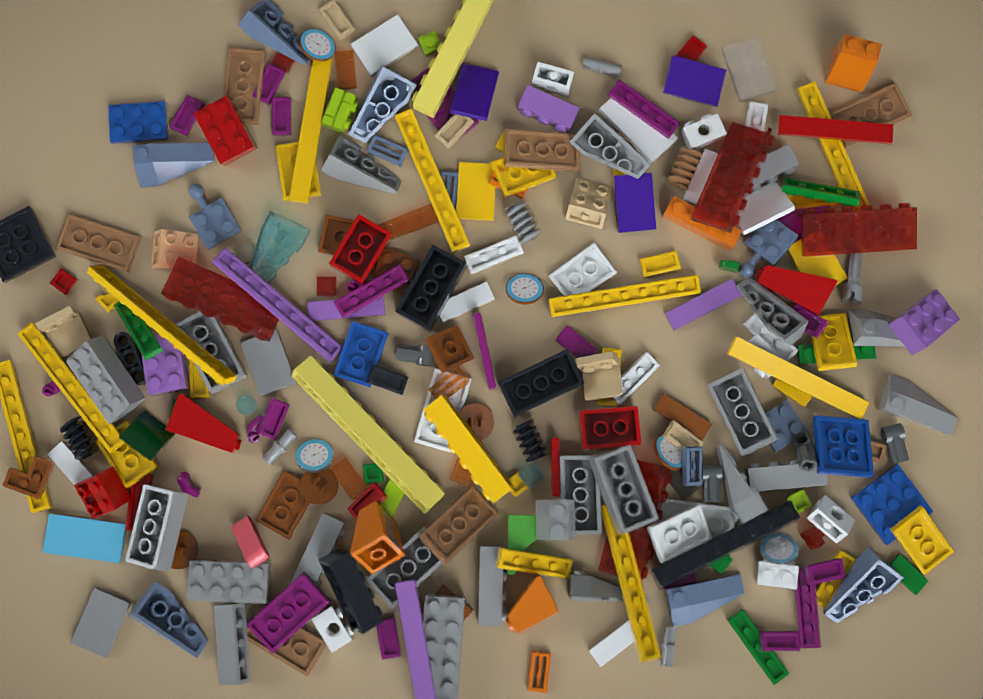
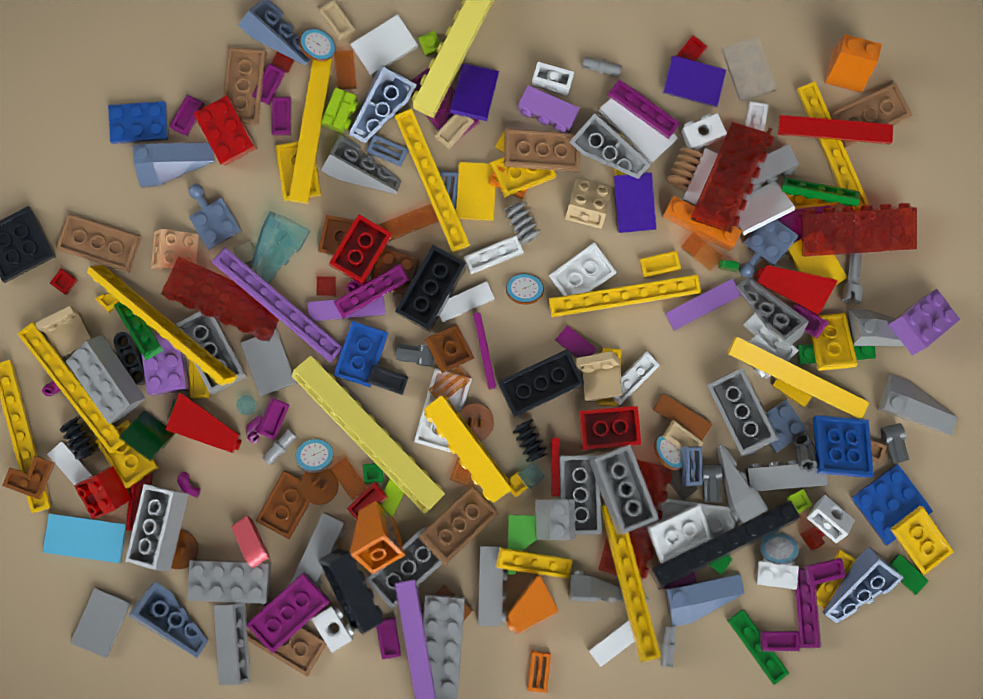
(701, 251): none -> clear orange tile

